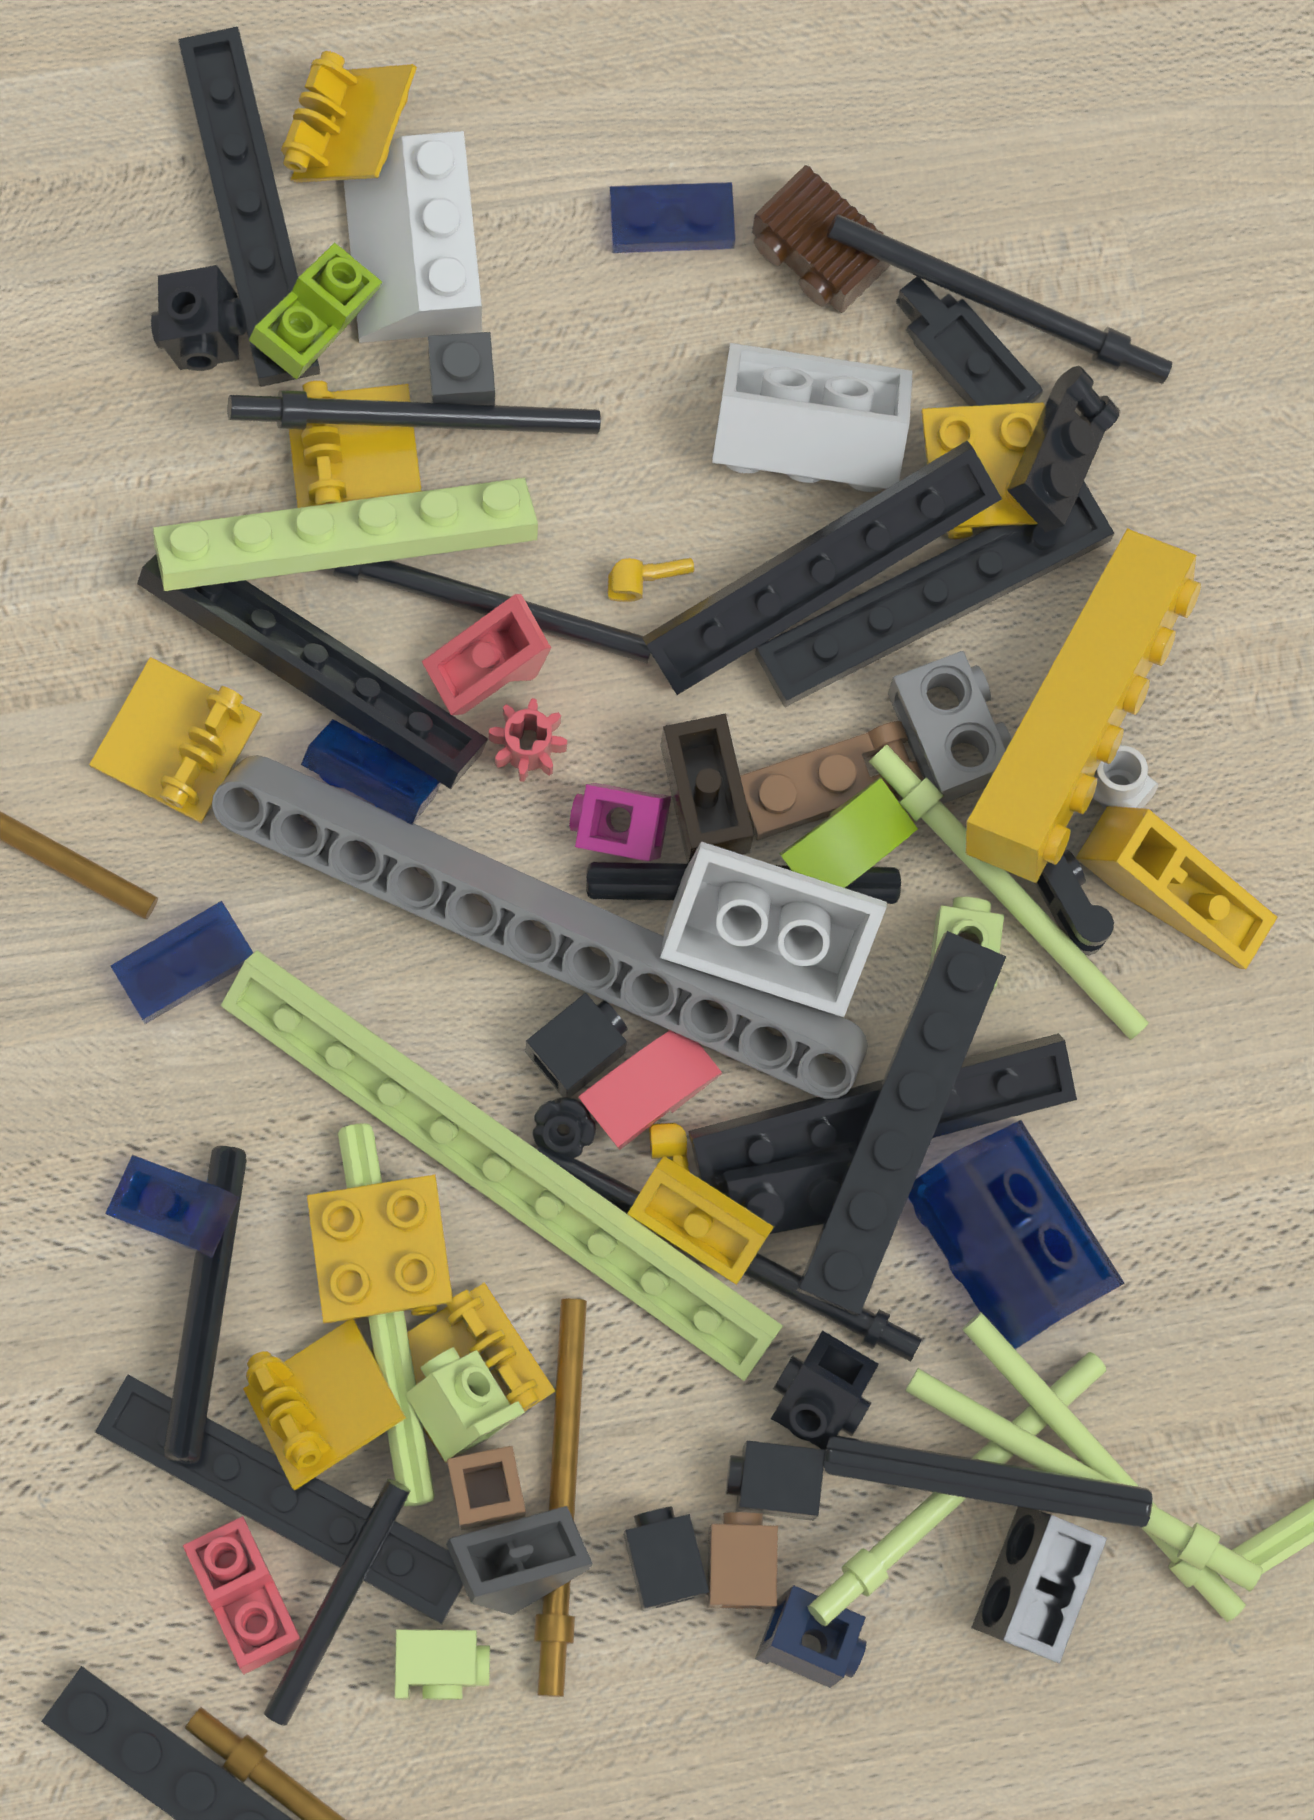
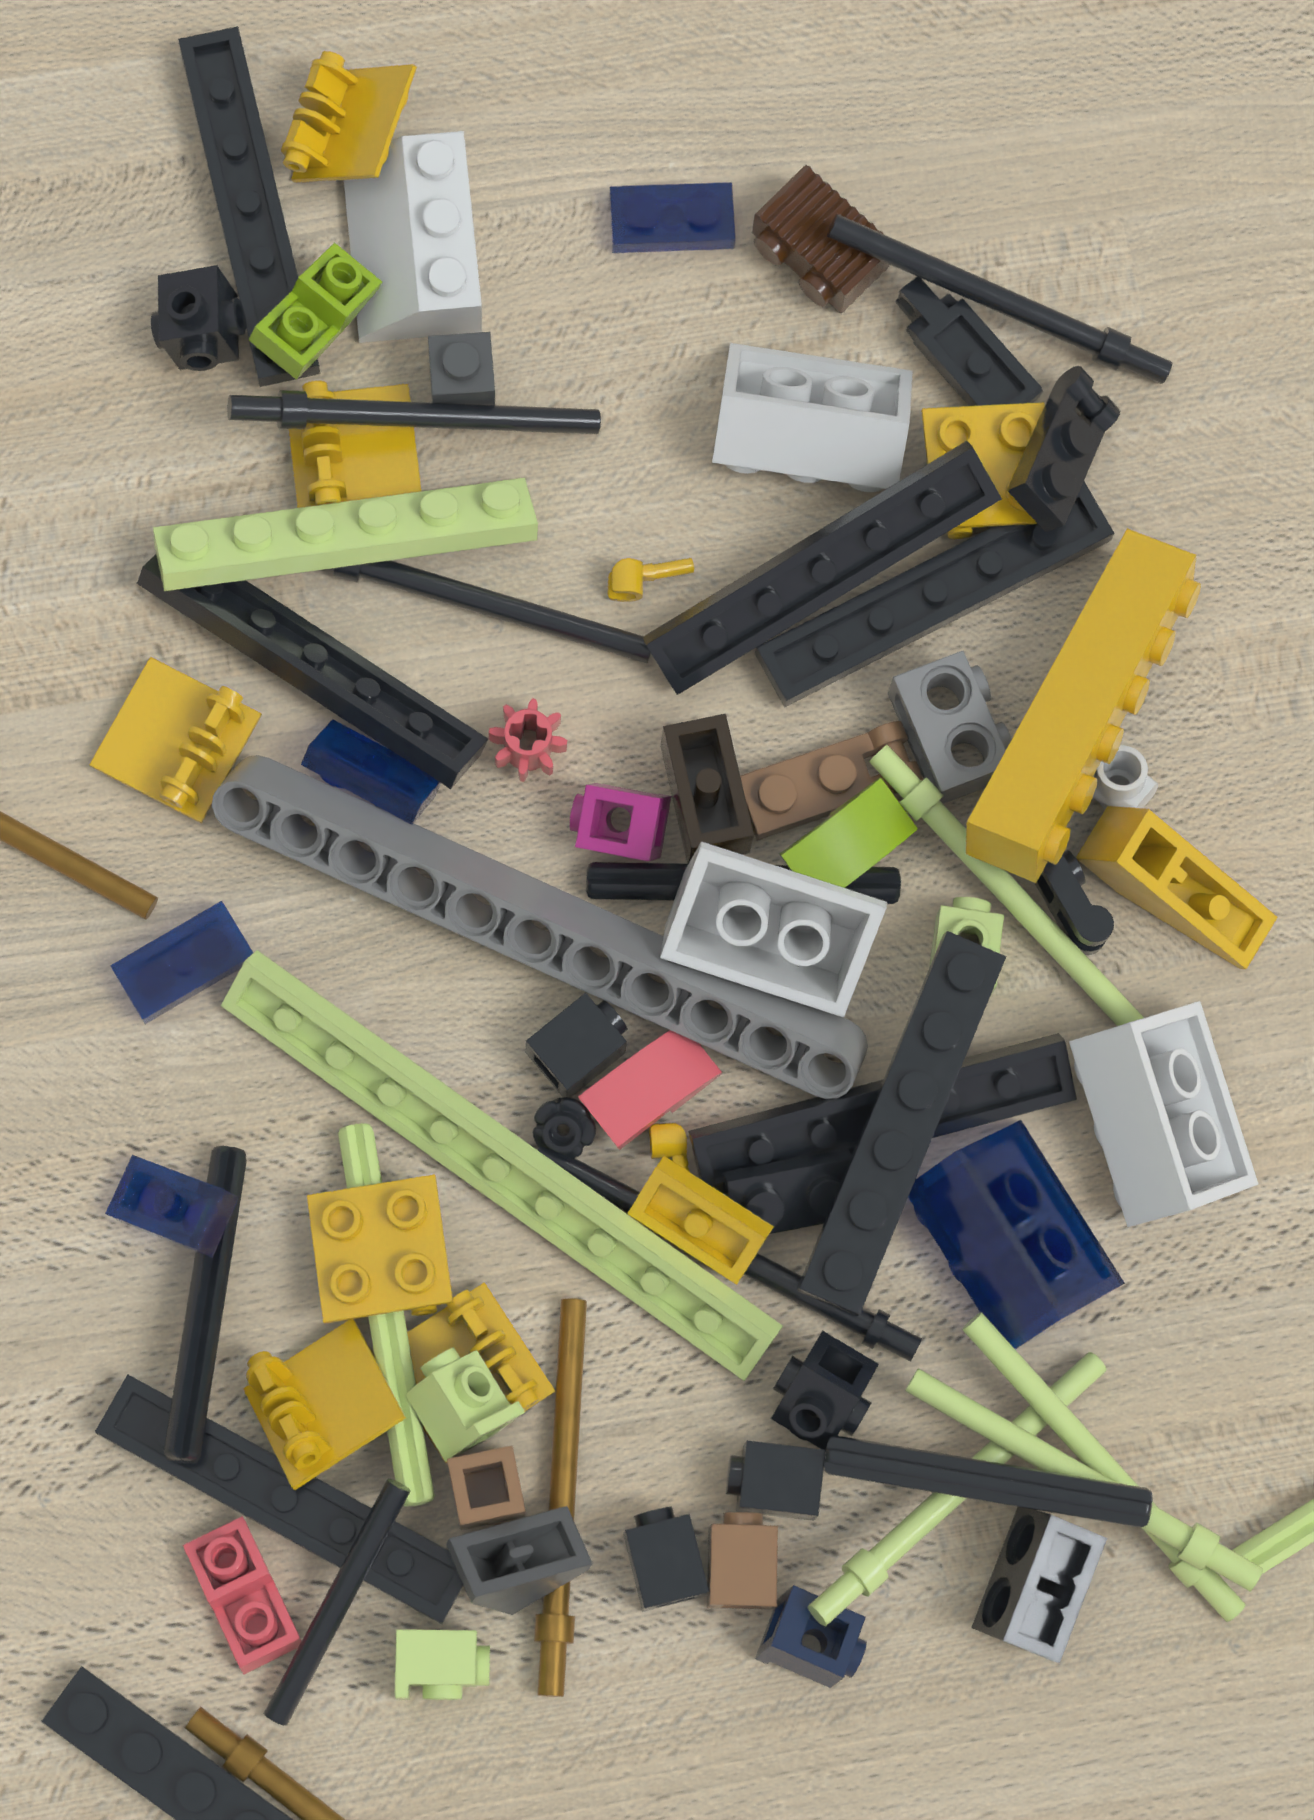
(488, 655): coral slope -> none
(1163, 1114): none -> white slope

